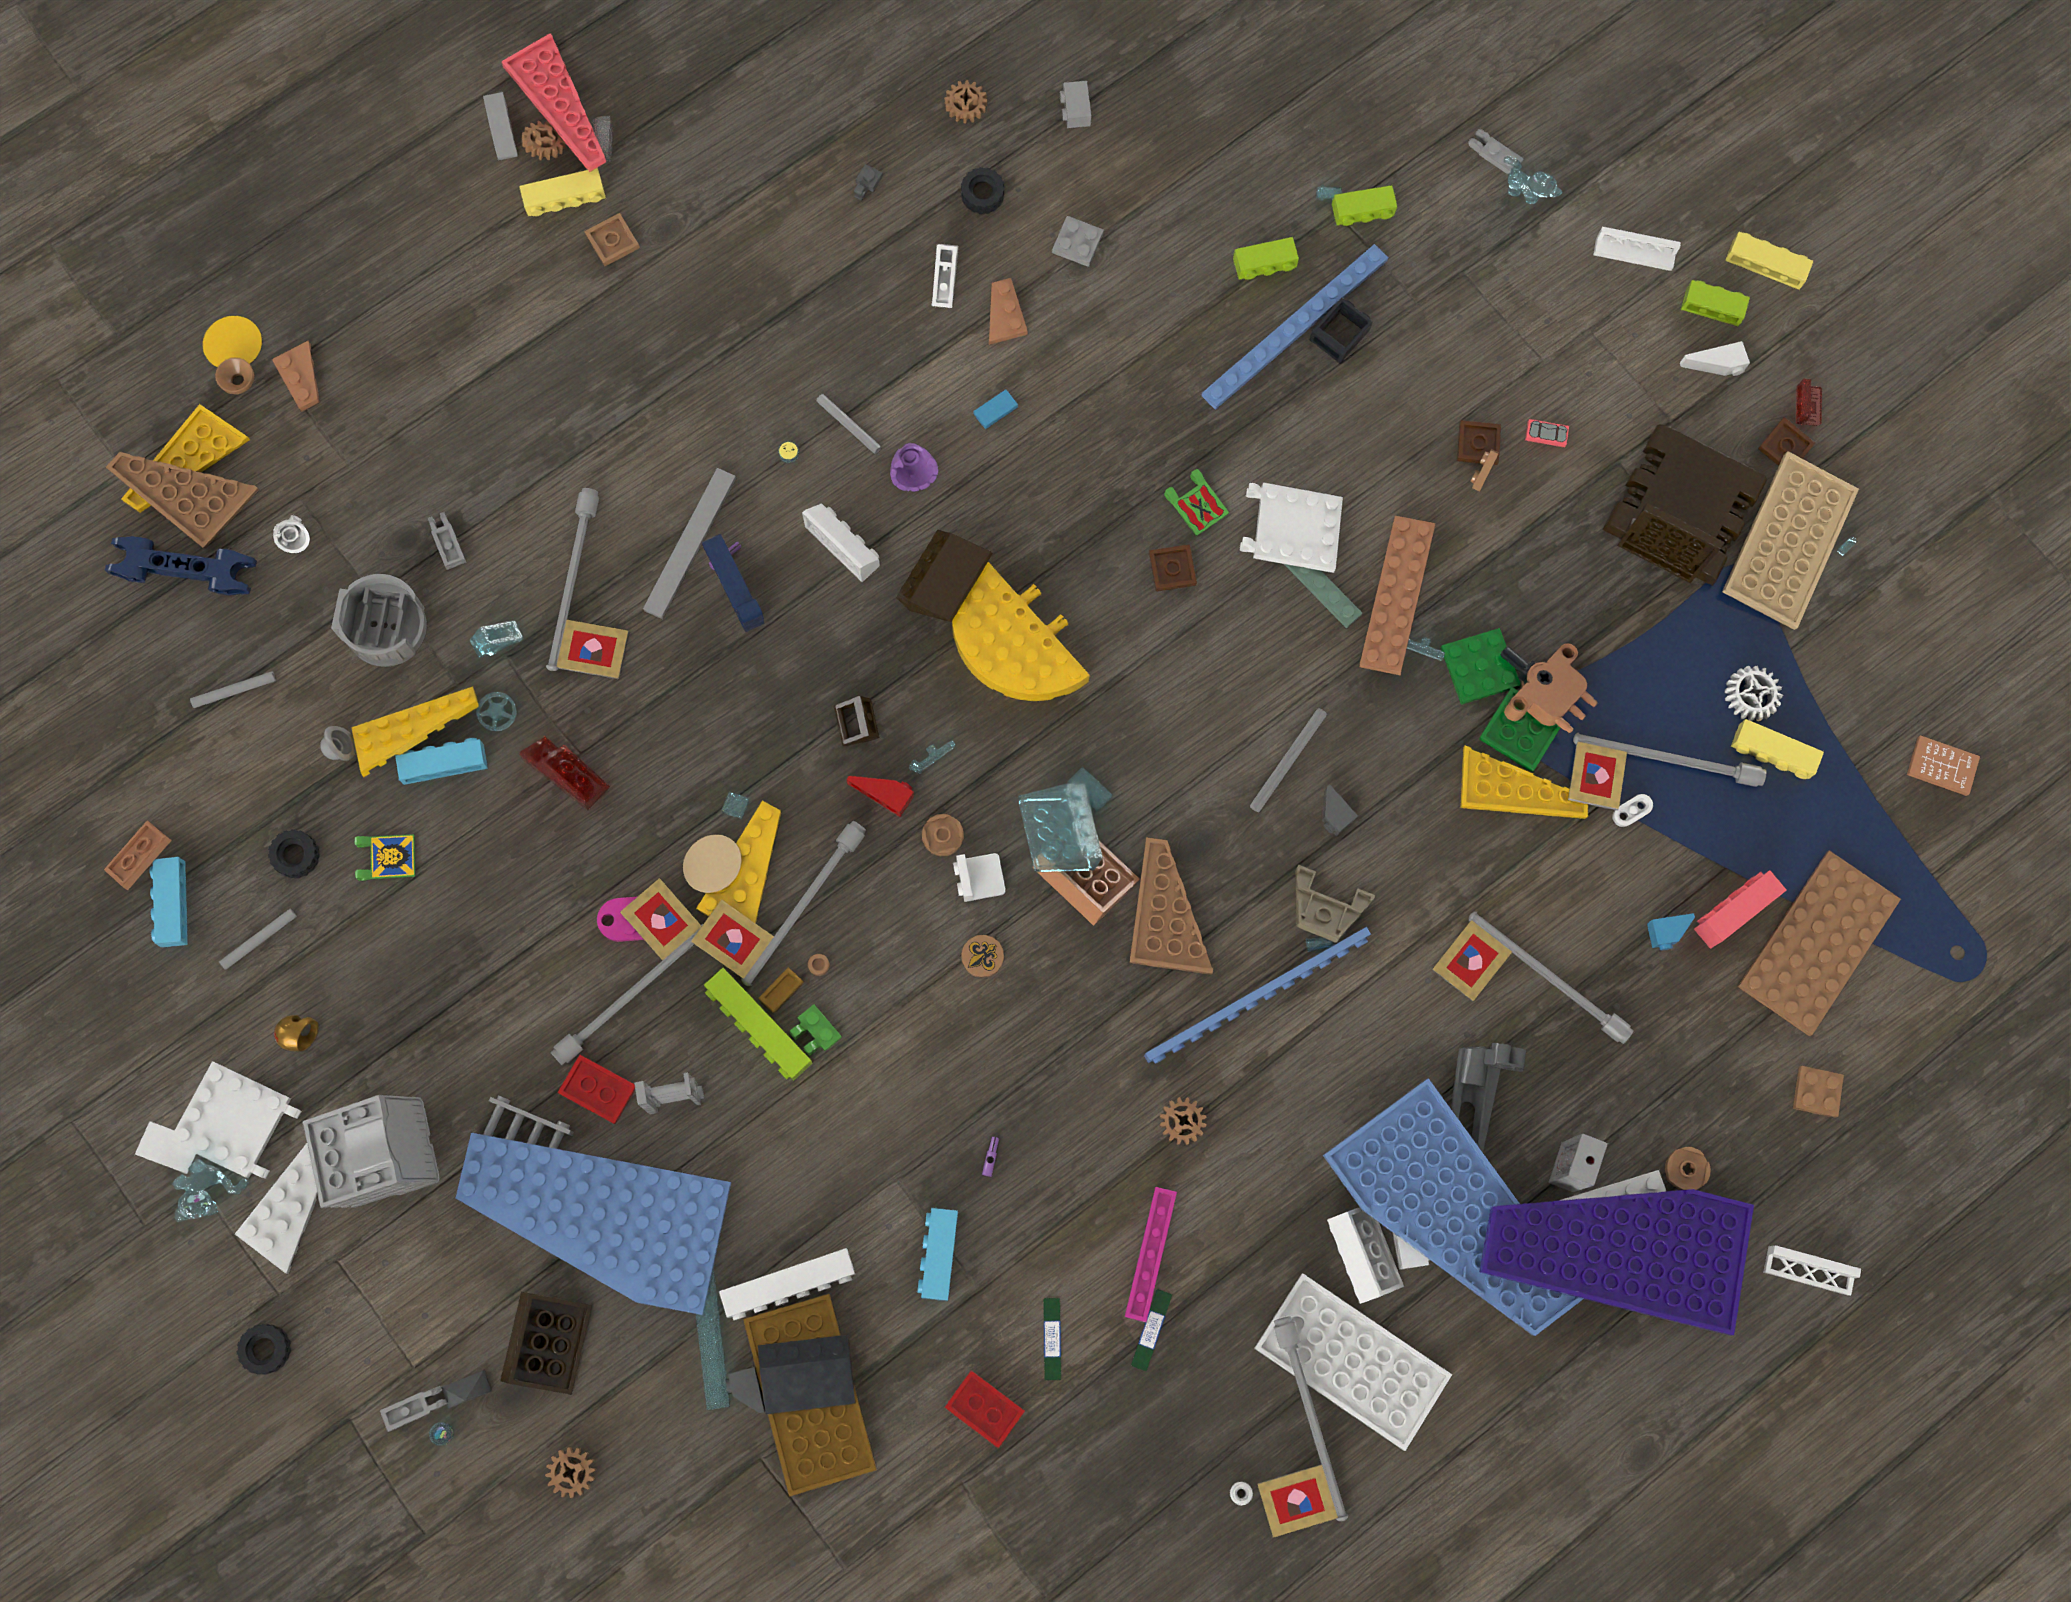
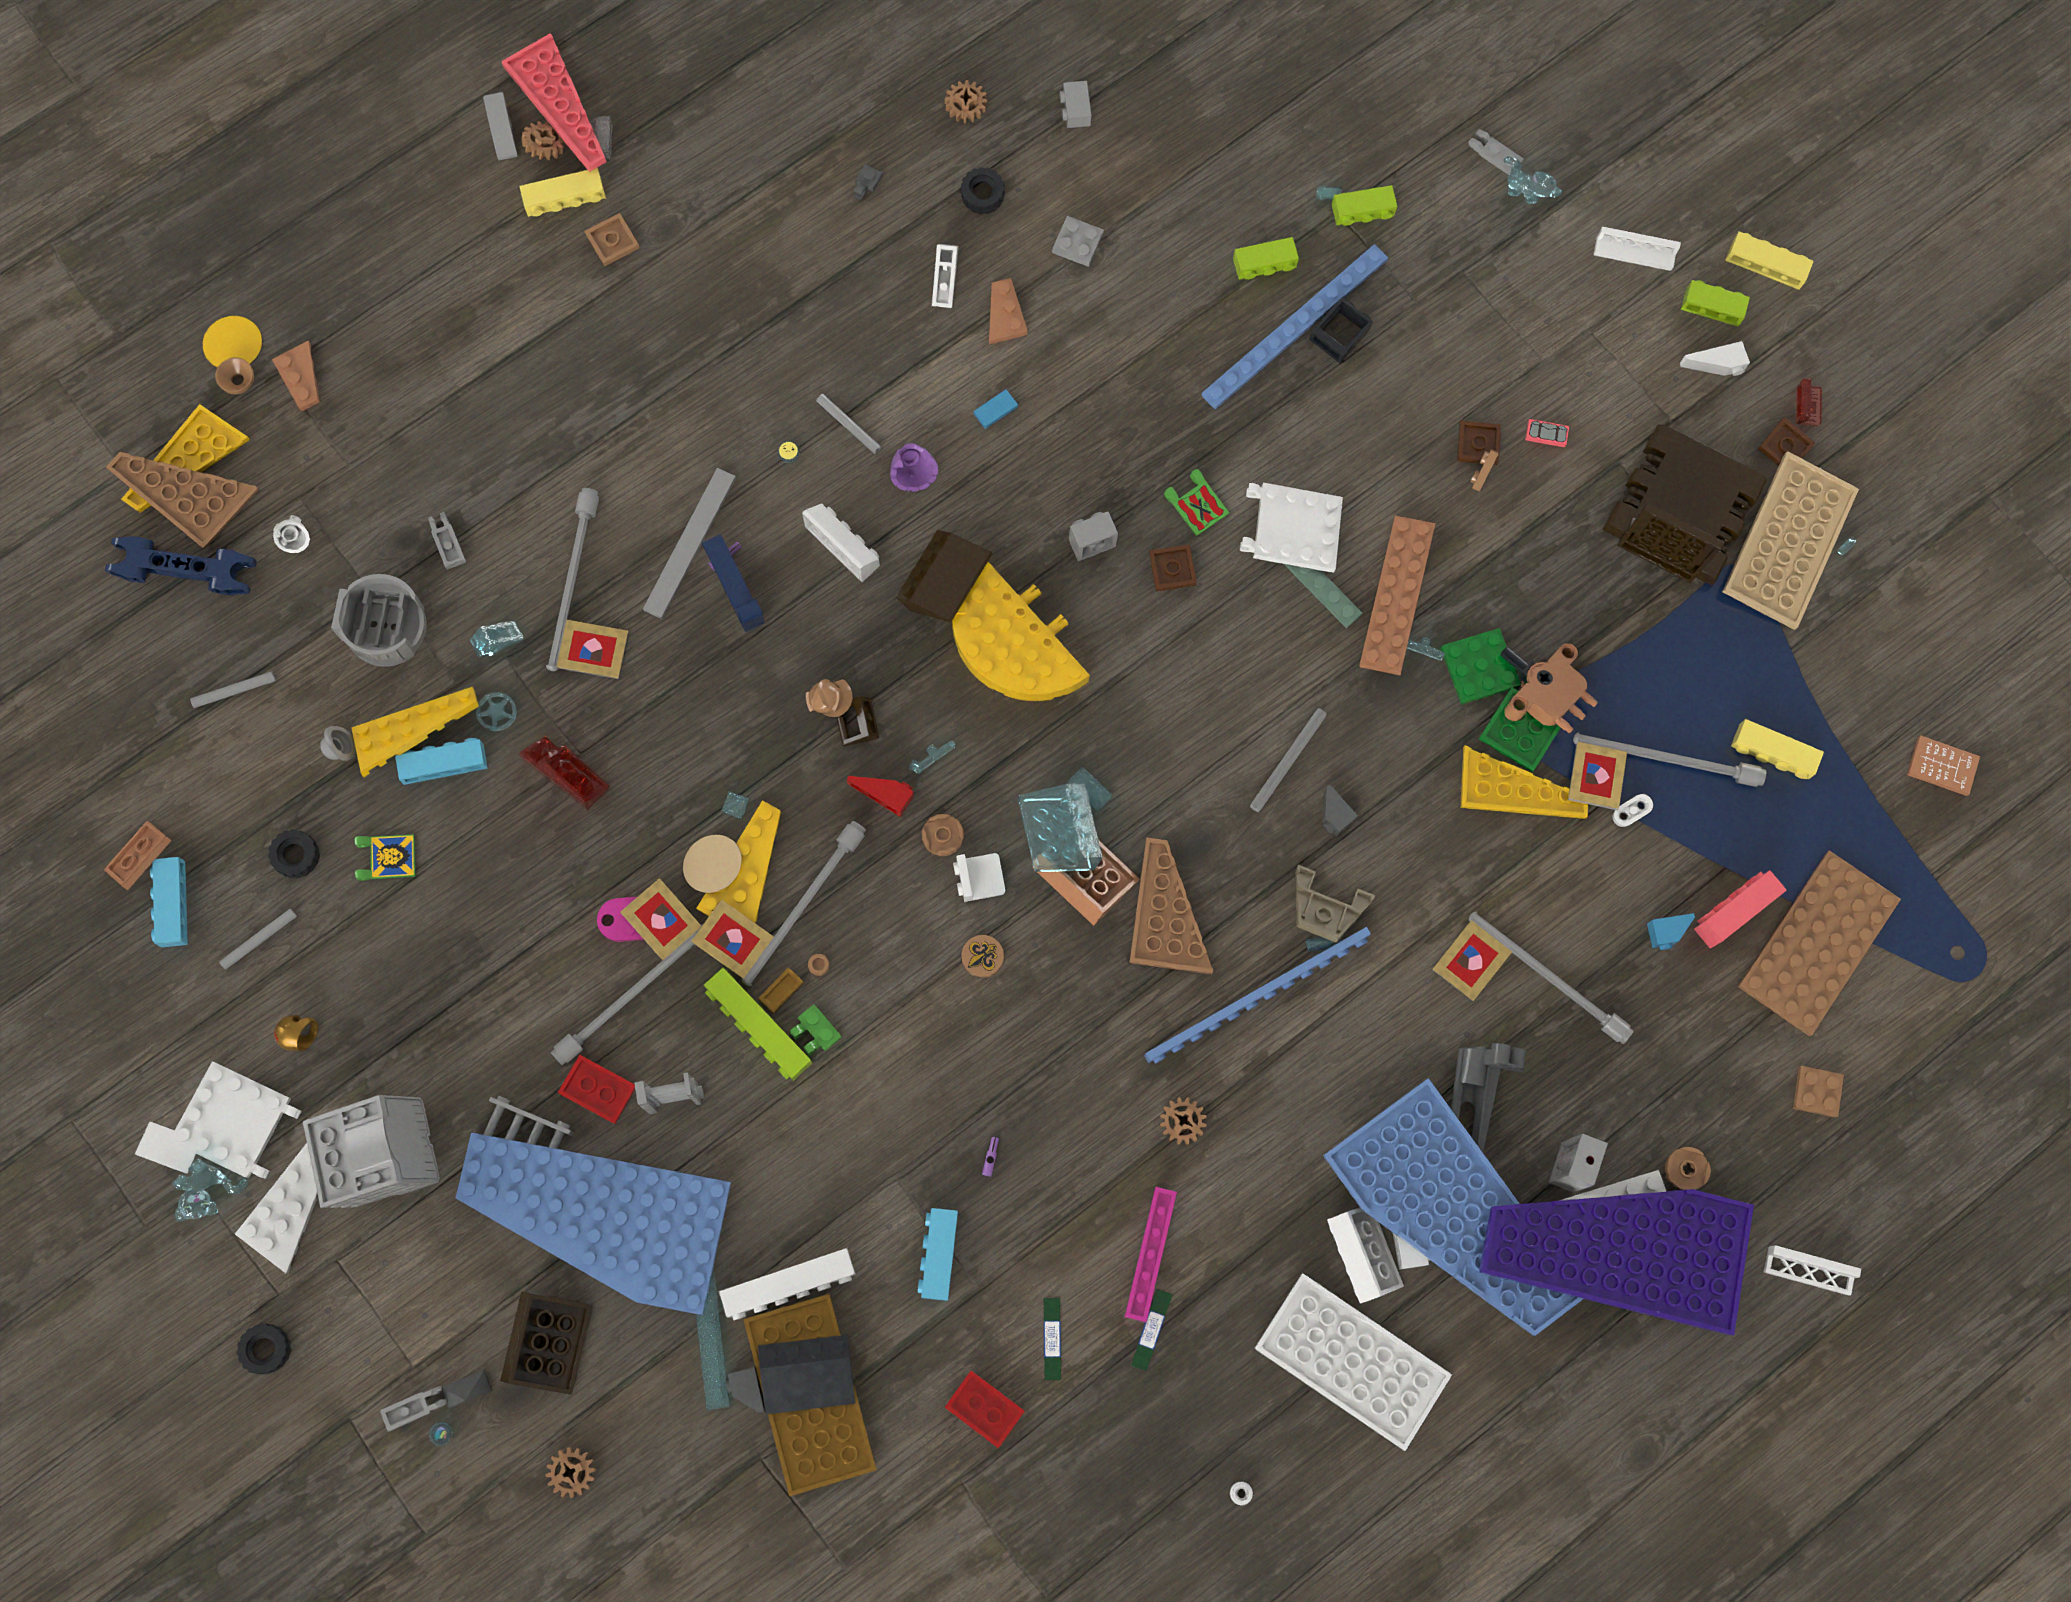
(829, 698): none -> medium nougat helmet
(1092, 535): none -> light grey brick
(1311, 1493): flag -> none
(1754, 709): white gear -> none

